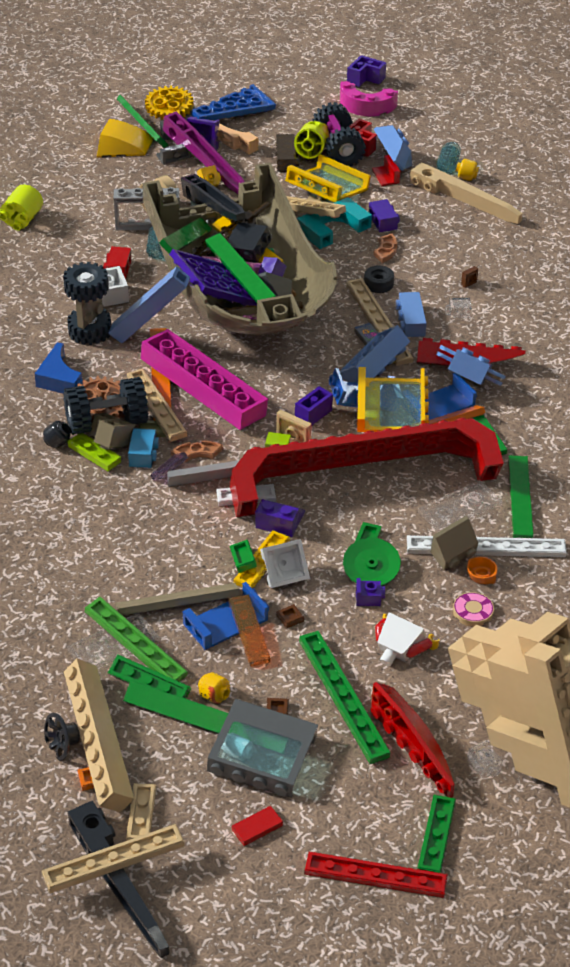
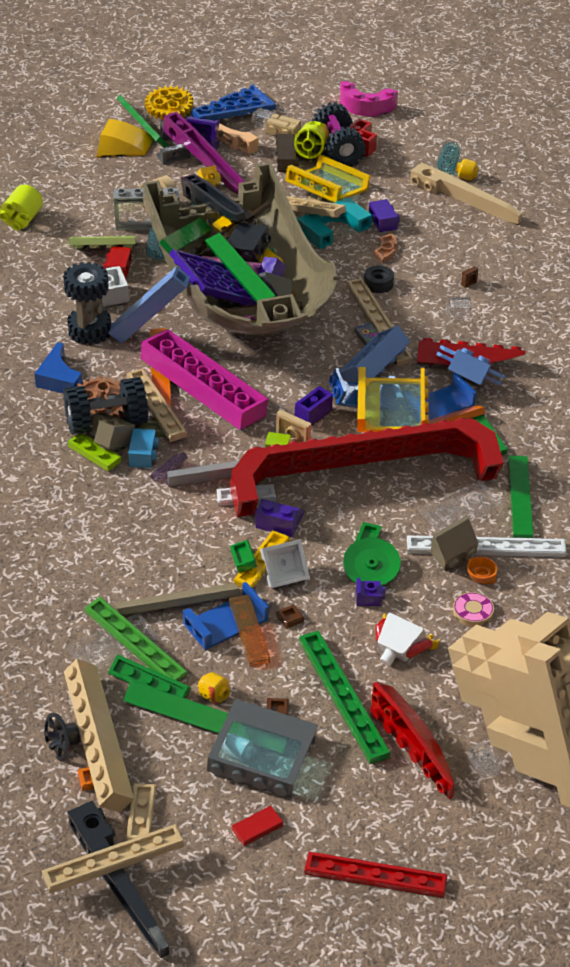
(57, 434): black head -> none
(96, 242): none -> yellowish green plate
(204, 449): nougat tile -> none
(261, 116): none -> clear brick
(282, 125): none -> tan brick
(366, 69): dark purple brick -> none
(387, 174): red panel -> none
(396, 145): medium blue wedge -> none
(411, 314): medium blue brick -> none
(436, 834): green tile -> none

